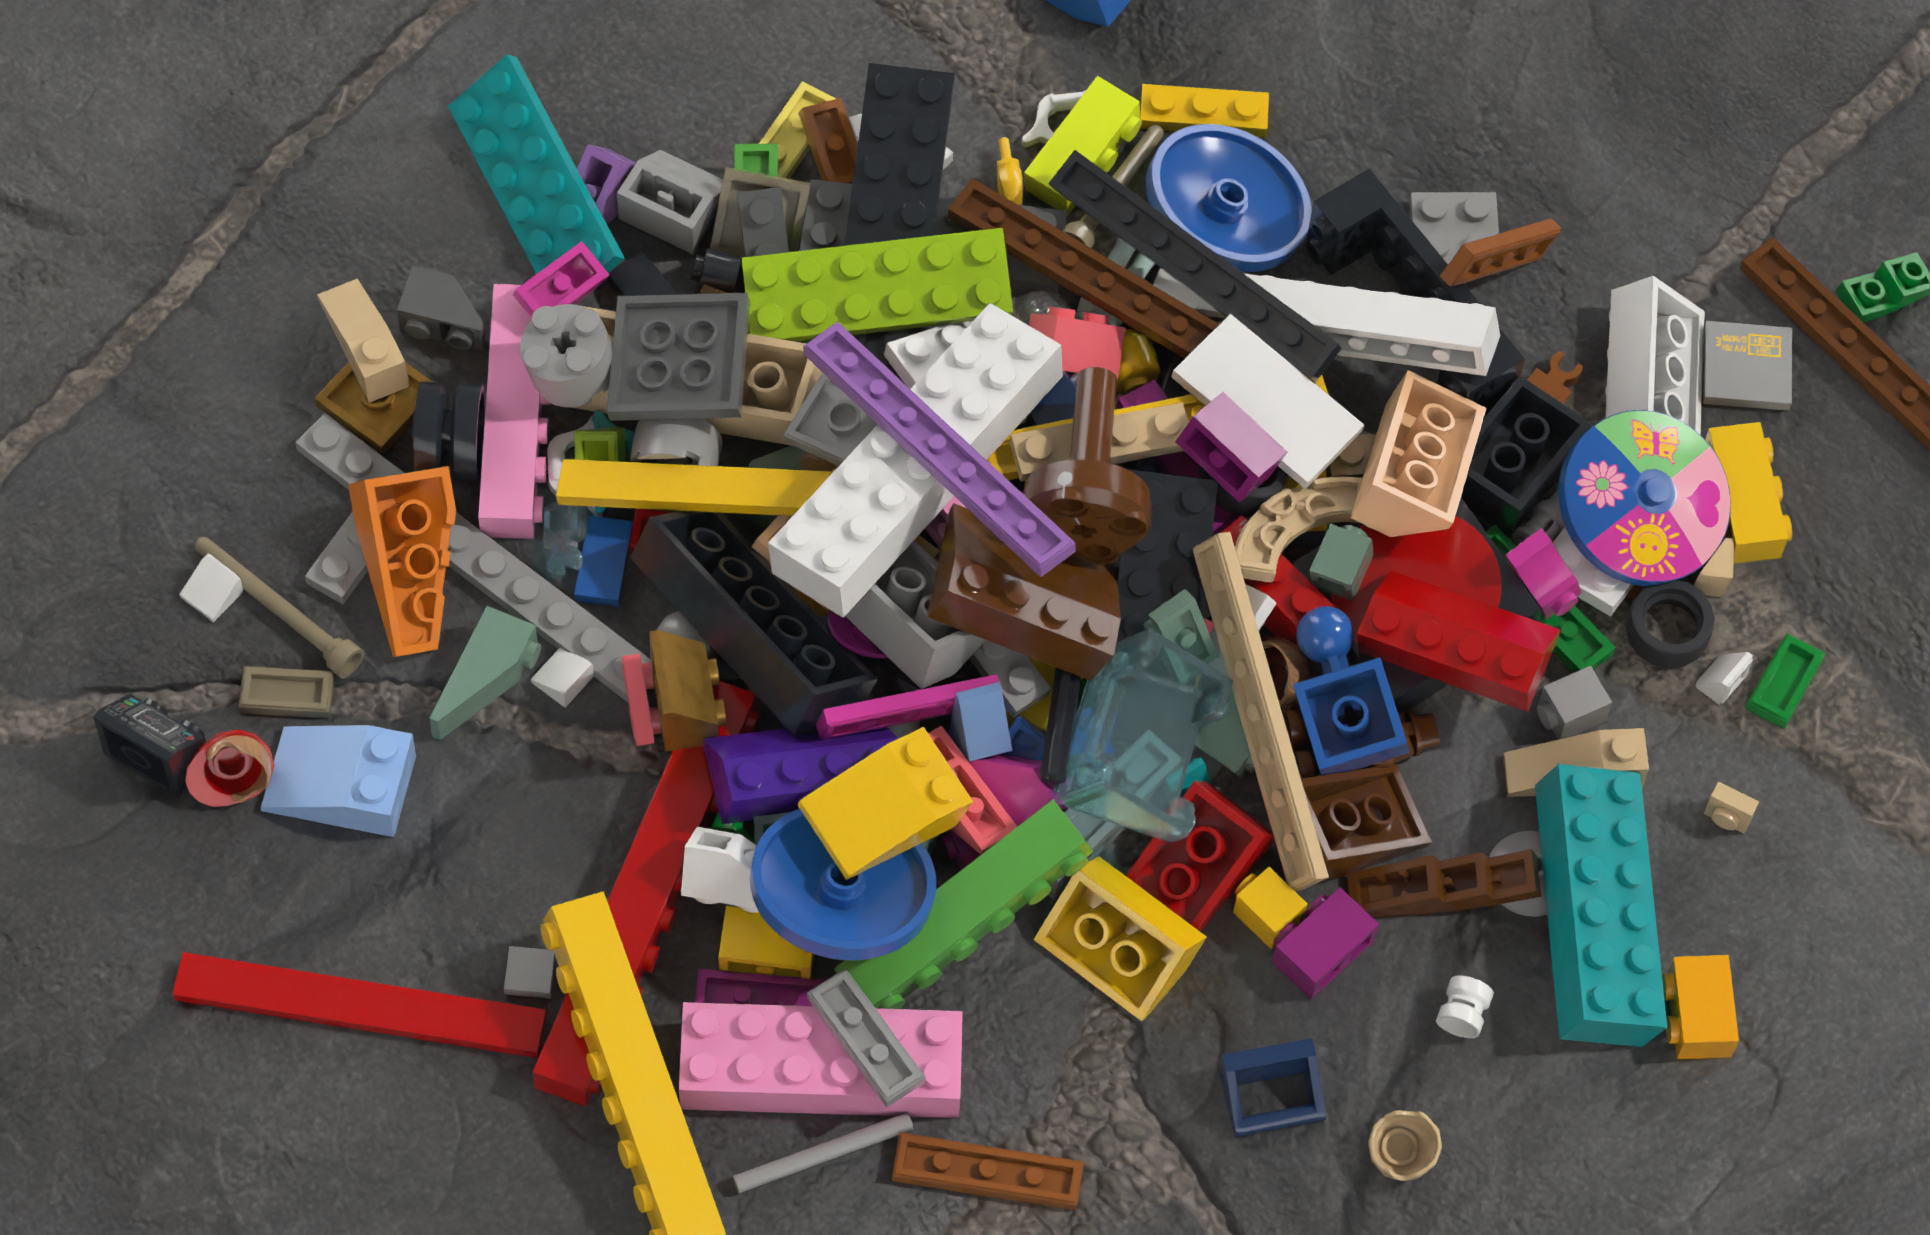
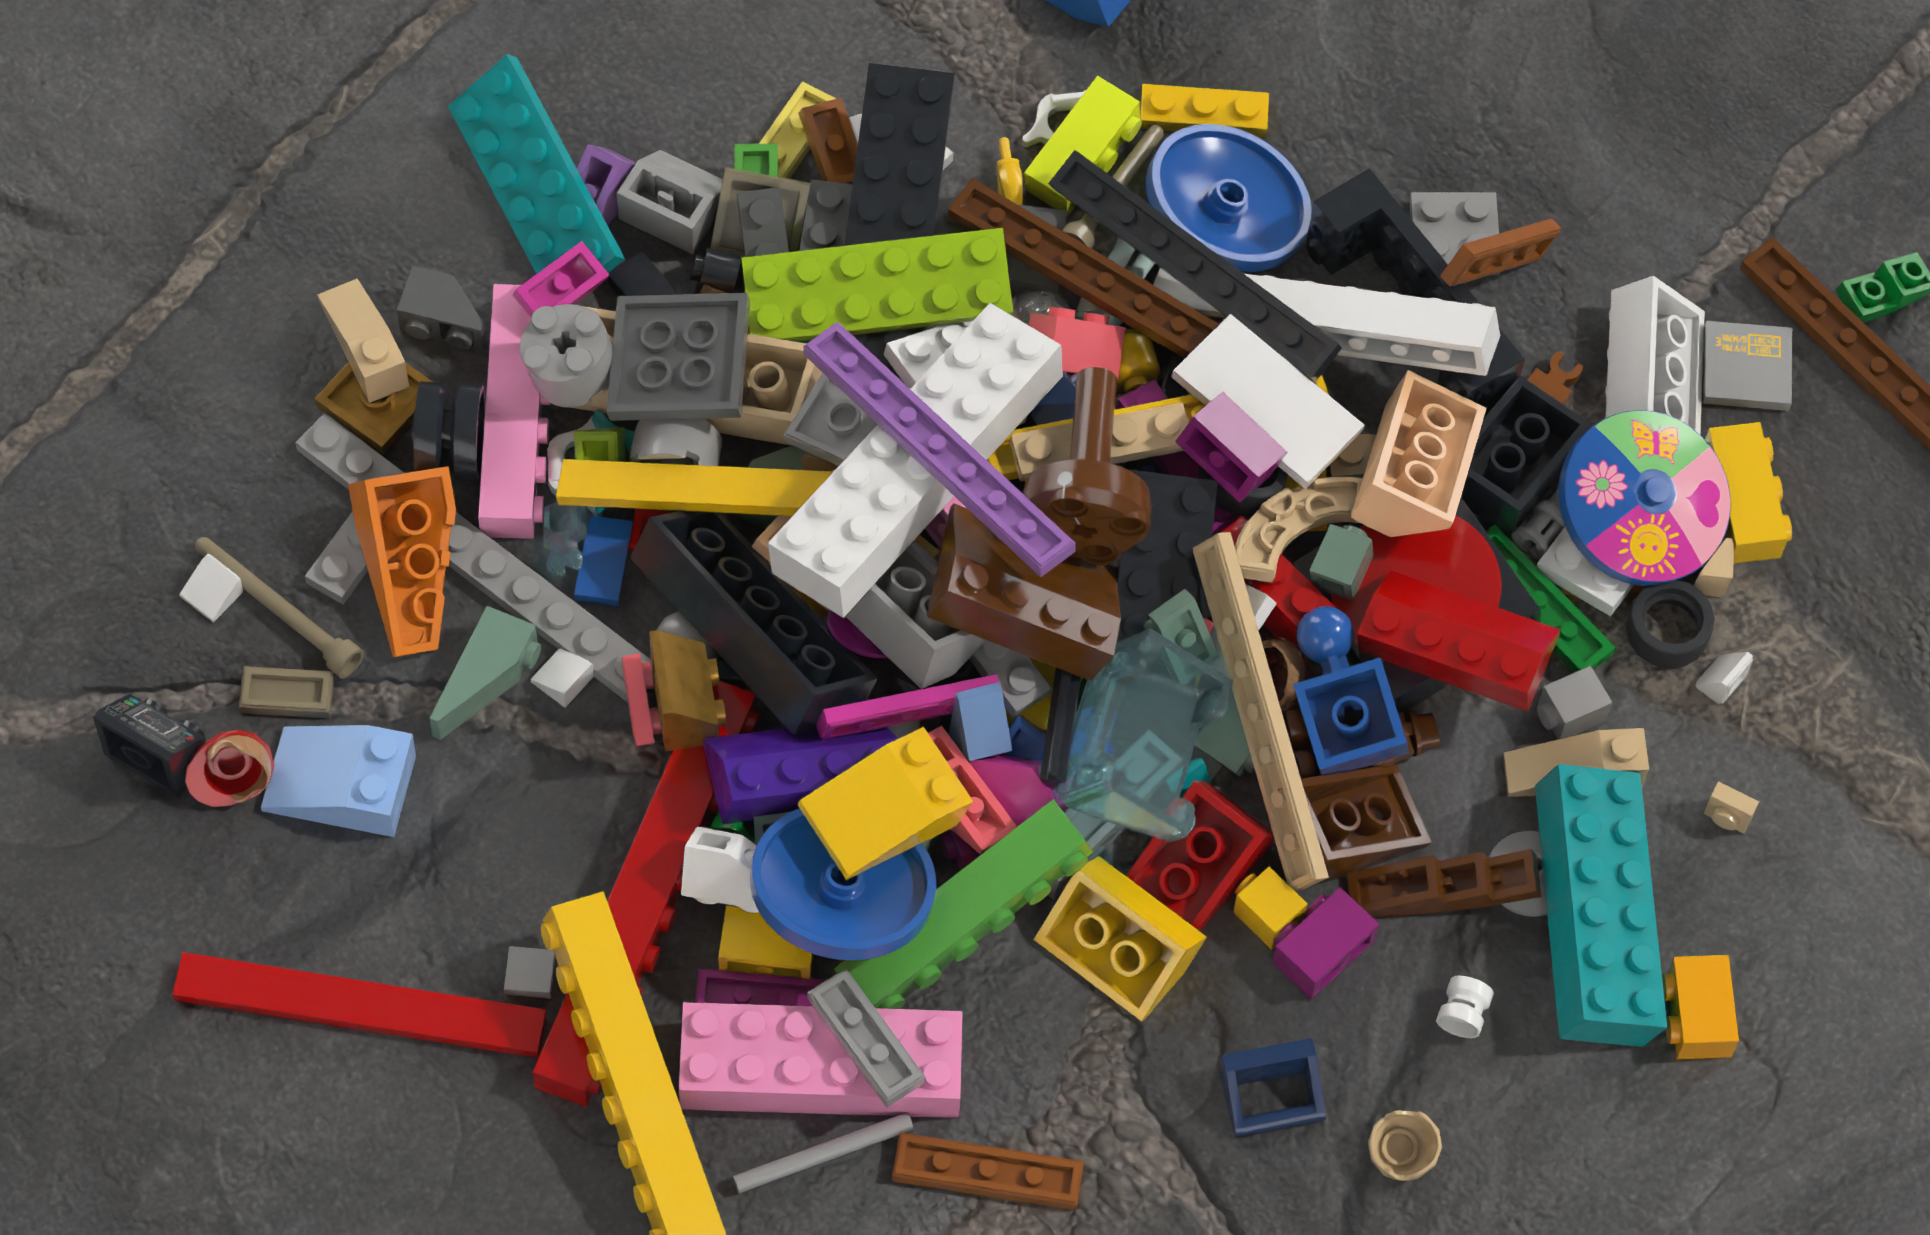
(1544, 574): dark pink arch -> none
(1785, 681): green tile -> none

